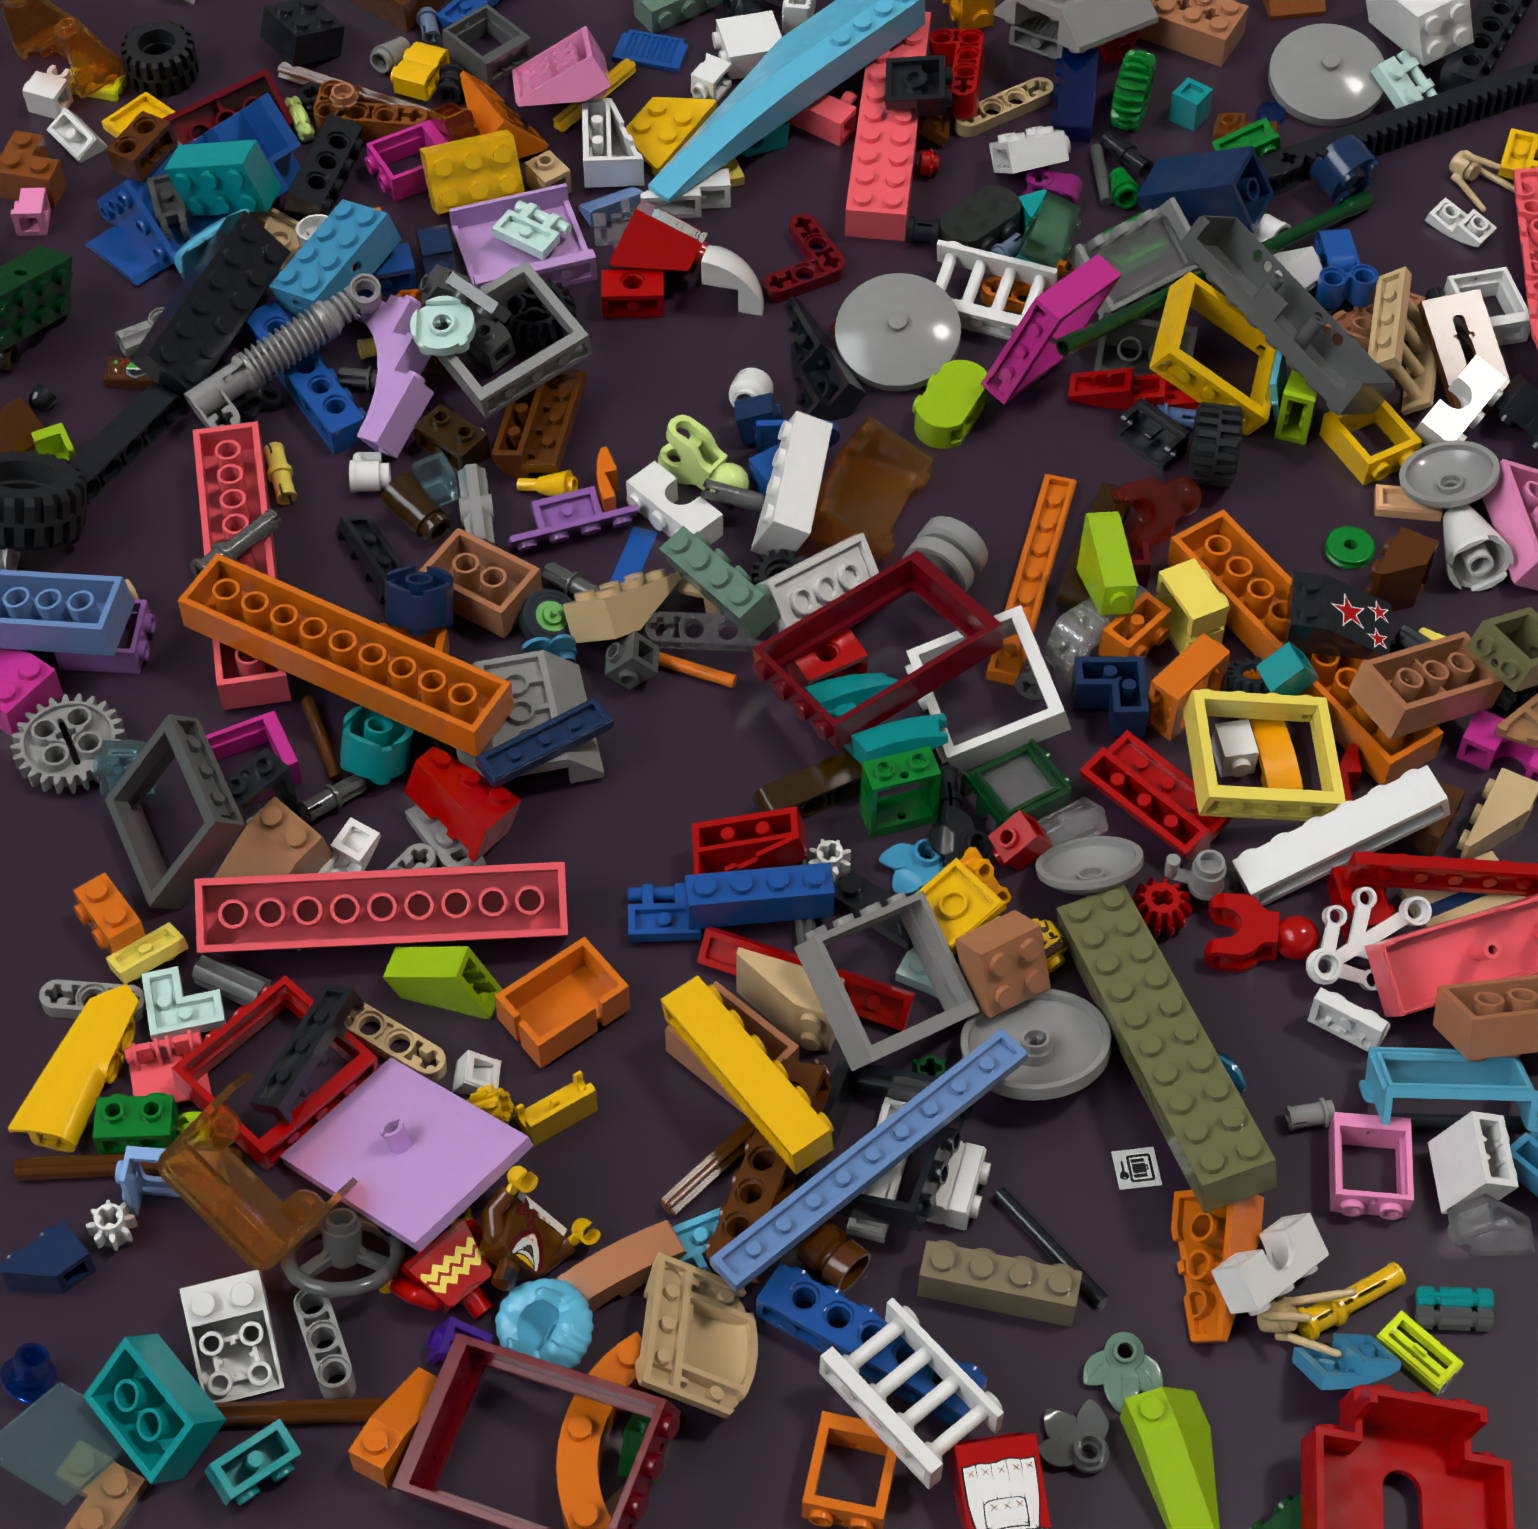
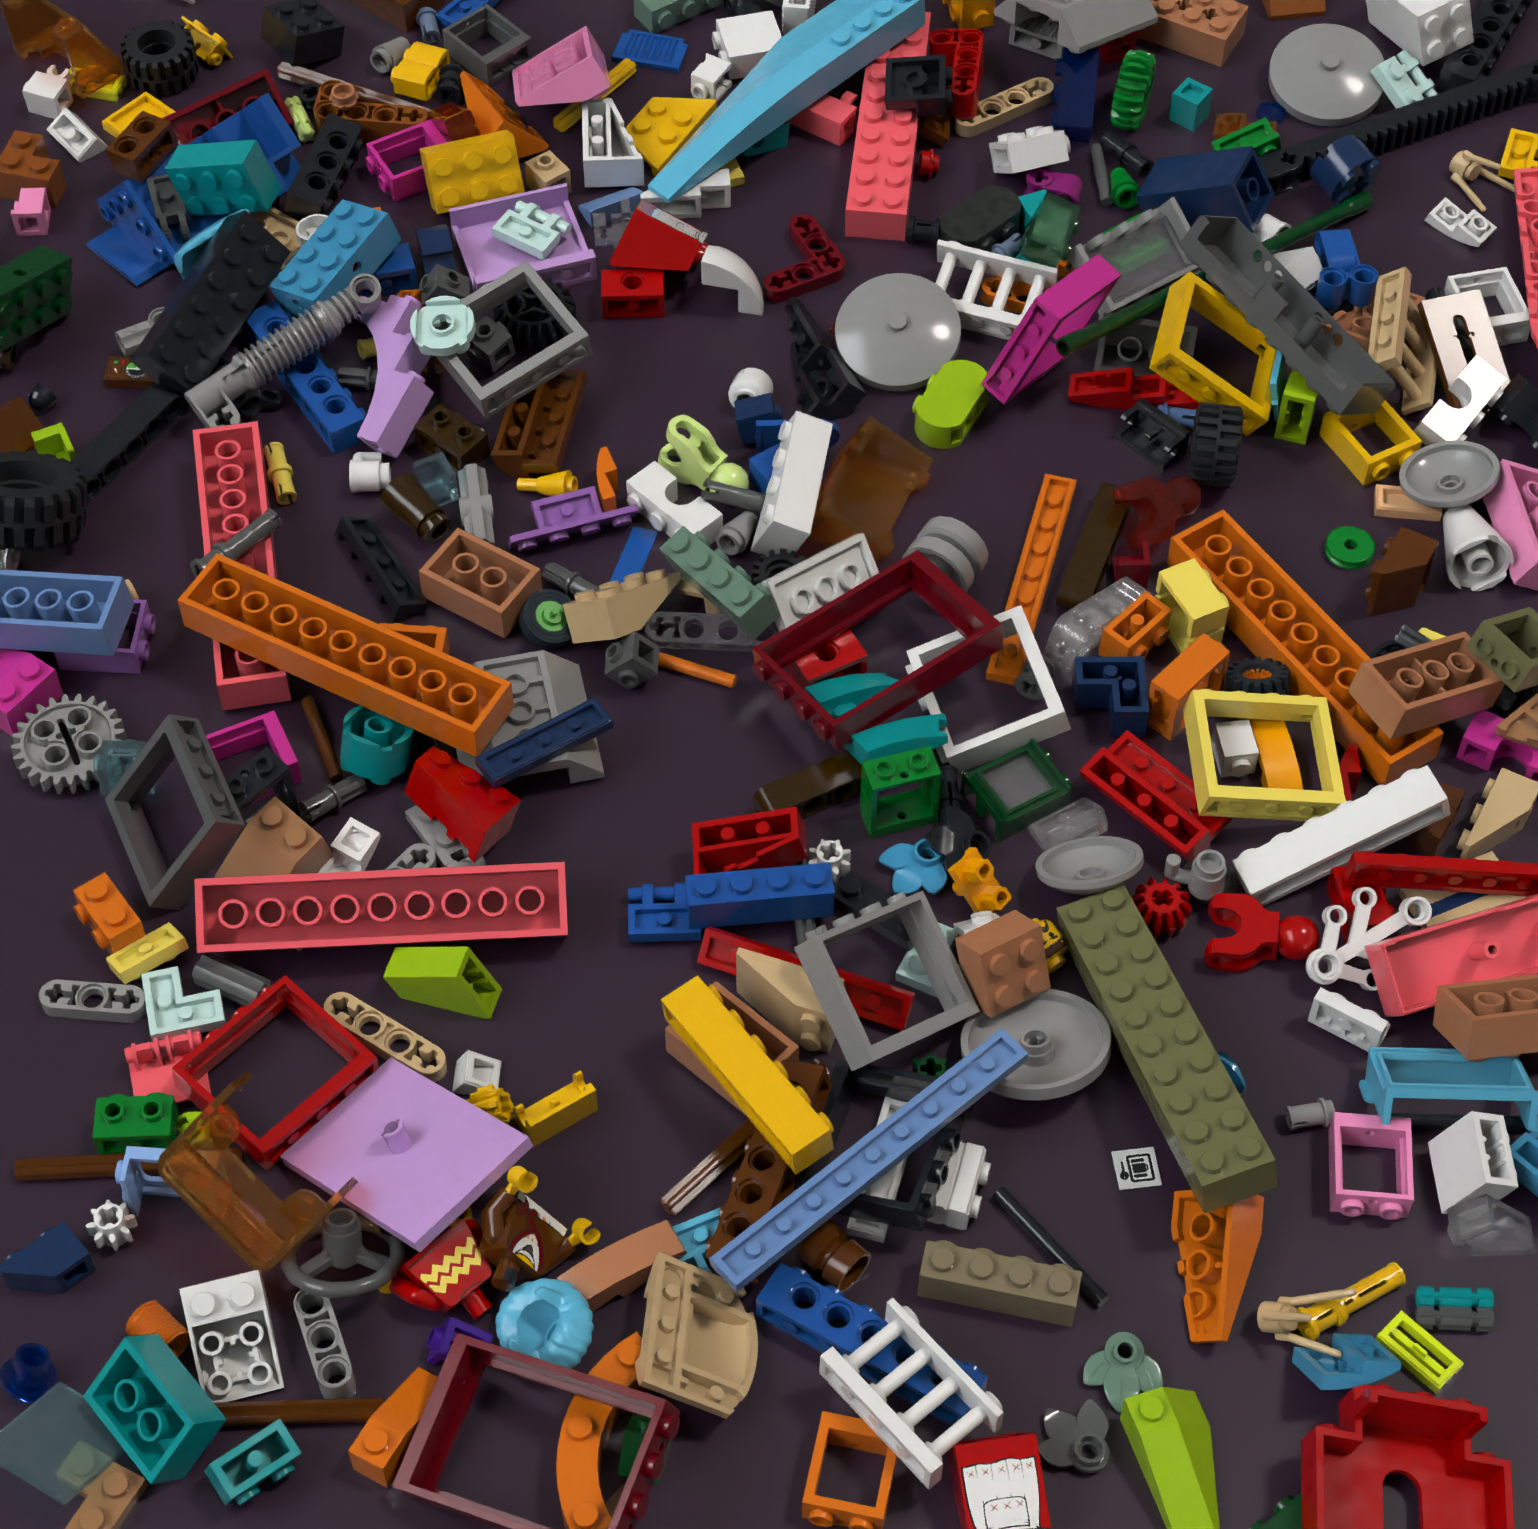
(75, 1075): yellow panel -> none
(154, 1319): none -> orange piece
(211, 46): none -> yellow hinge
(306, 1051): black hinge -> none
(419, 599): dark blue brick -> none
(486, 305): plate -> none
(561, 645): dark azure plate -> none
(562, 1002): orange piece -> none
(737, 533): none -> light grey cone
(960, 901): yellow tile -> none
(1019, 841): red brick -> none
(1107, 564): lime slope -> none
(1254, 1279): white arch -> none
(1287, 671): teal panel -> none
(1336, 618): black slope -> none

